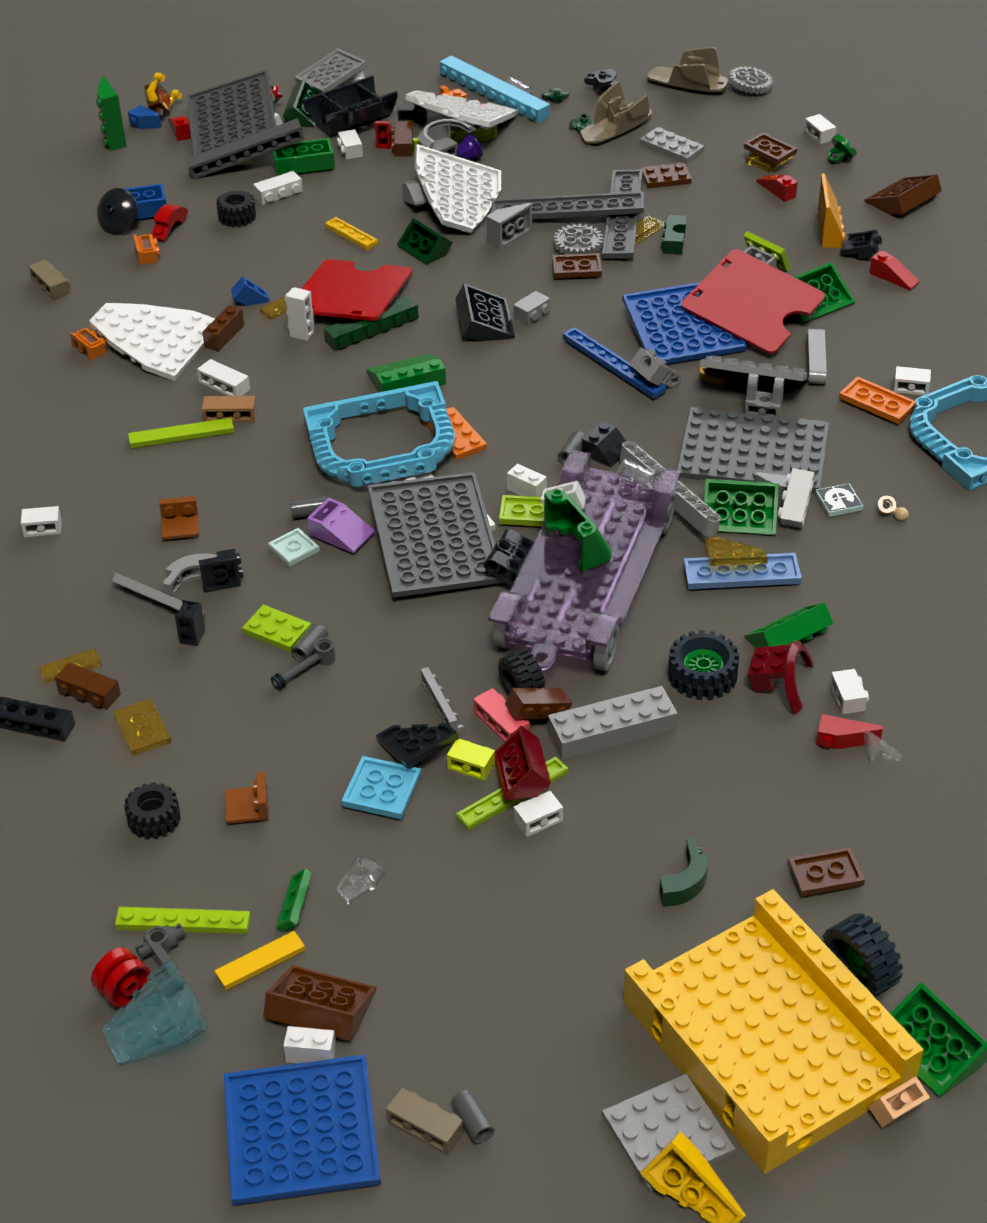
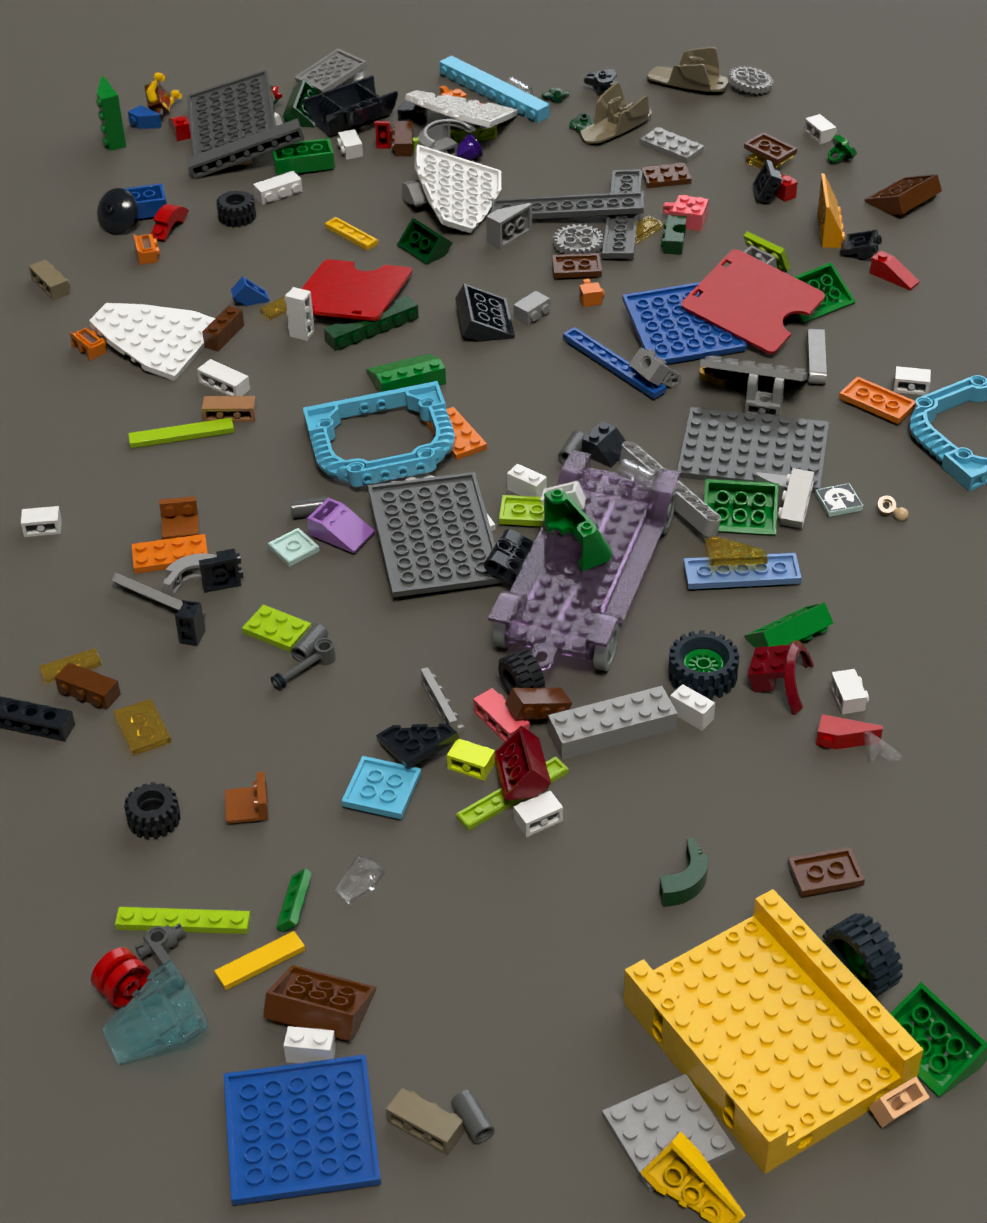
(162, 553): none -> orange plate
(590, 293): none -> orange brick
(693, 207): none -> coral hinge
(693, 707): none -> white brick
(767, 182): none -> black plate

